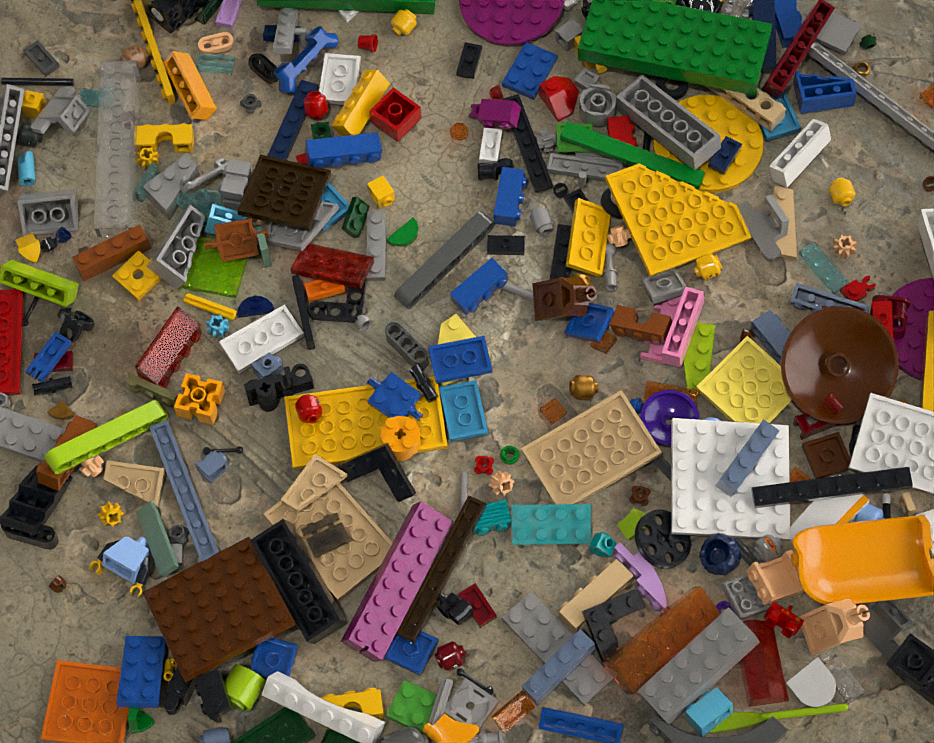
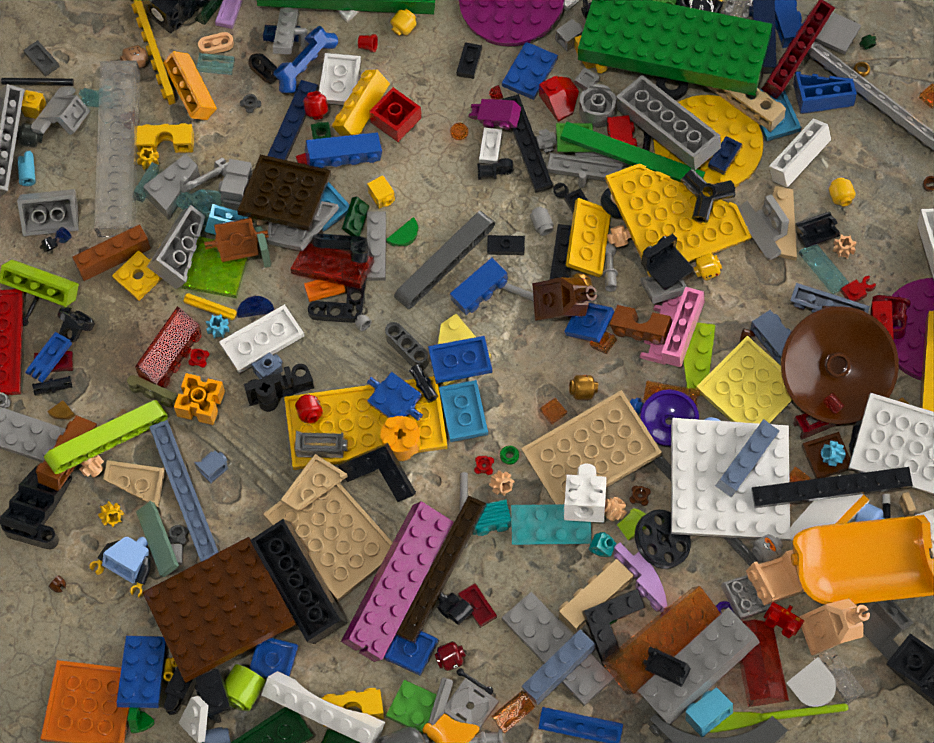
(29, 247): yellow tile -> none
(195, 353): none -> red plate
(195, 719): none -> white wing
(207, 450): black hinge -> none
(303, 312): black tile -> none
(322, 444): none -> dark grey window
(328, 539): clear smoke plate -> none
(356, 244): none -> black beam
(509, 196): blue brick -> none
(585, 495): none -> white brick
(614, 509): none -> light nougat gear
(666, 262): none -> black bracket
(666, 666): none -> black hinge
(703, 204): none -> black piece
(720, 554): dark blue hair -> none
(817, 229): none -> black hinge
(833, 453): none -> medium azure gear

